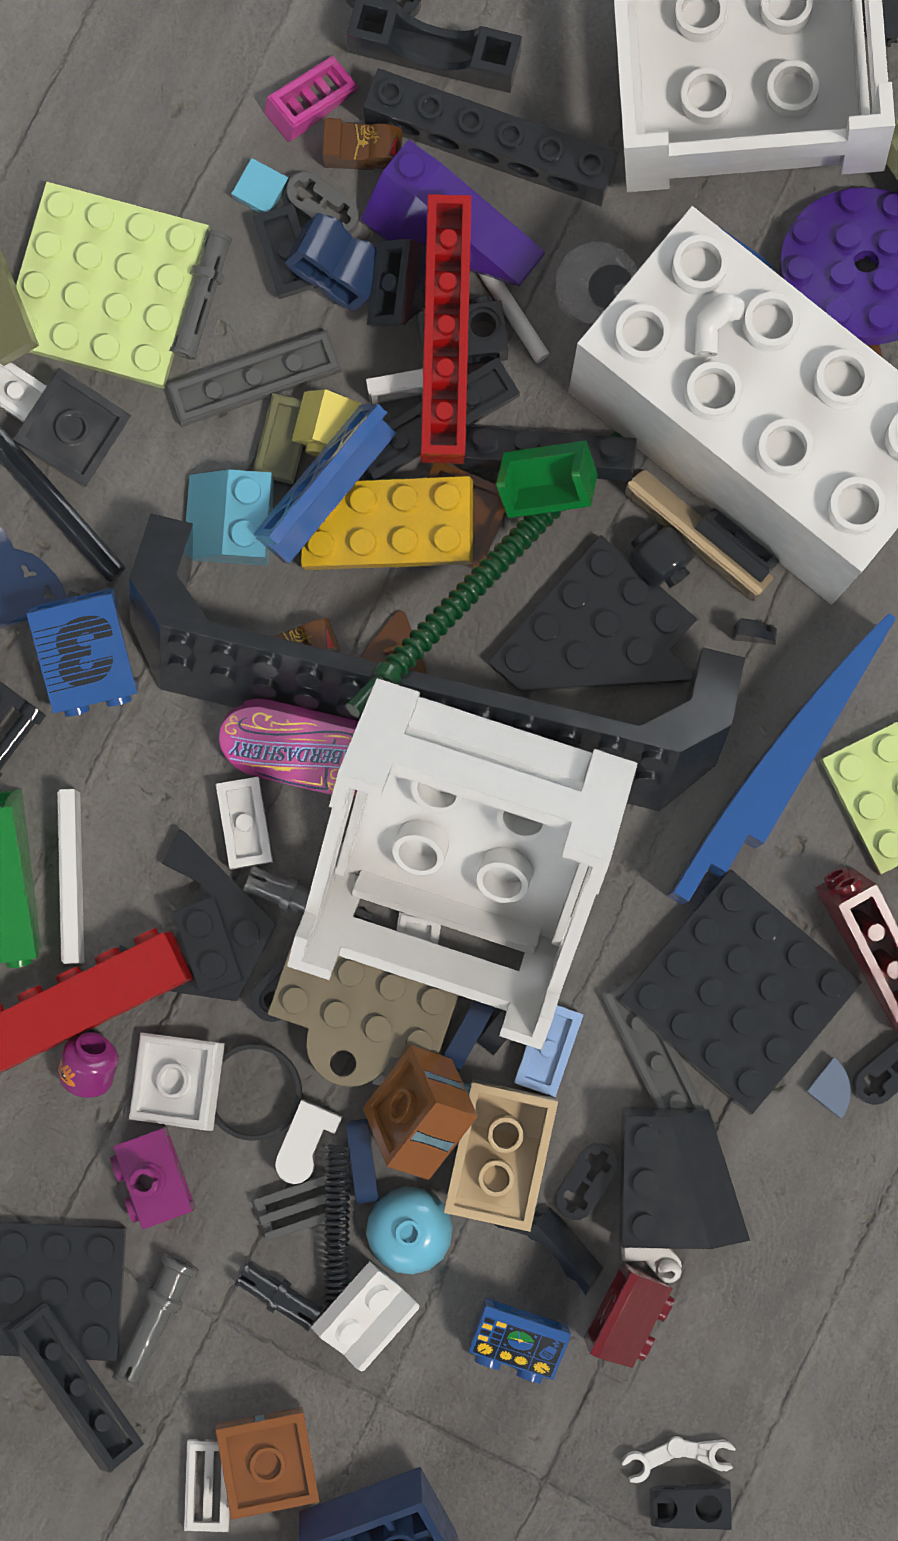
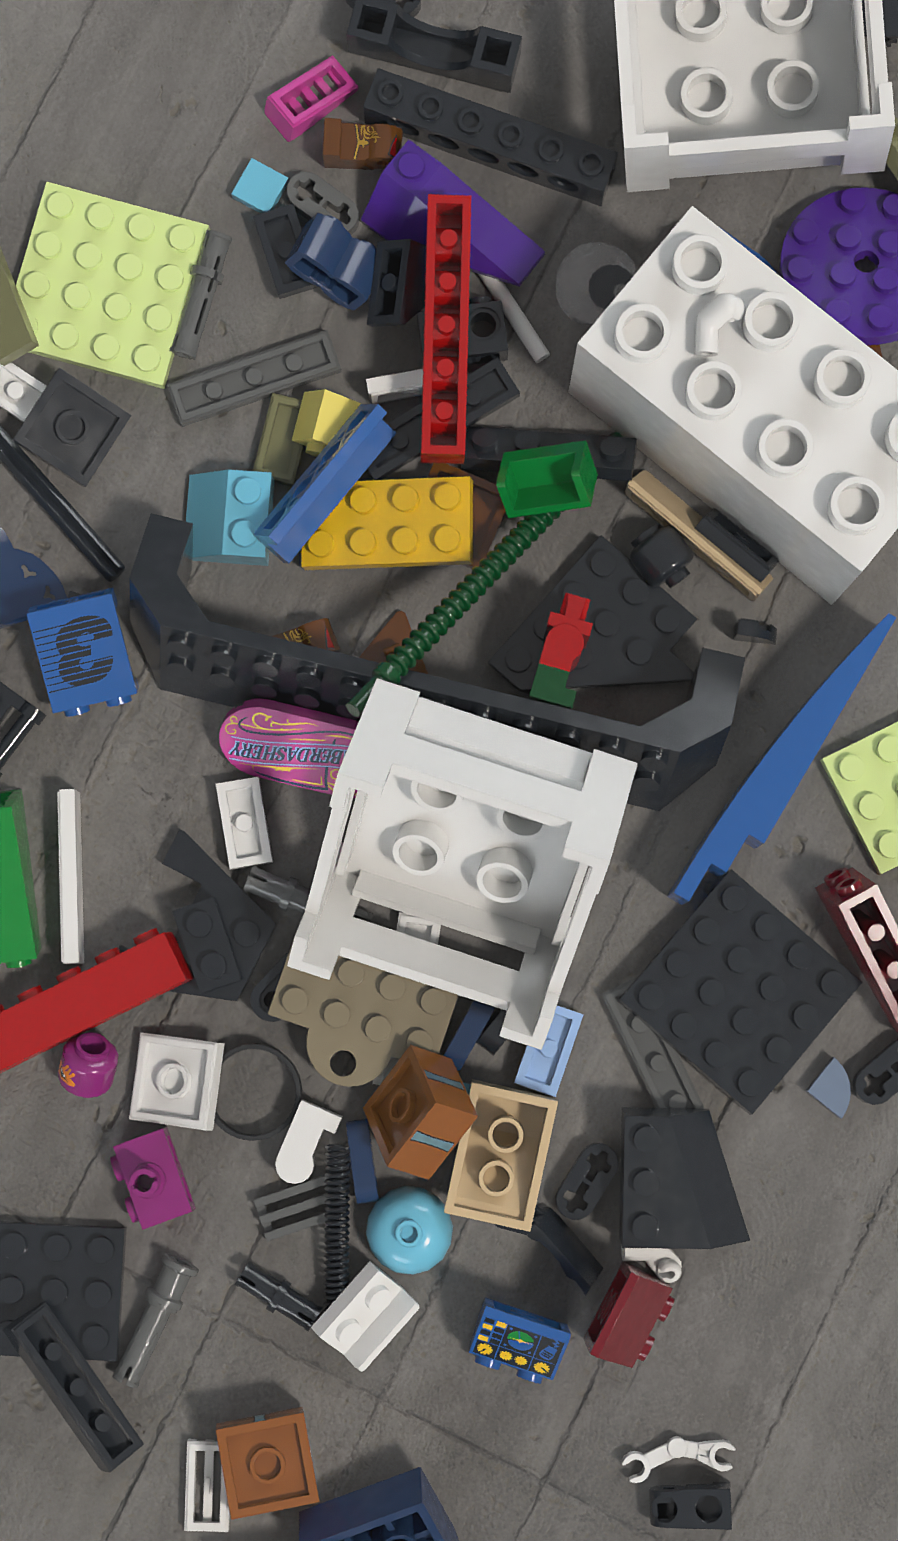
(565, 640): none -> red hips

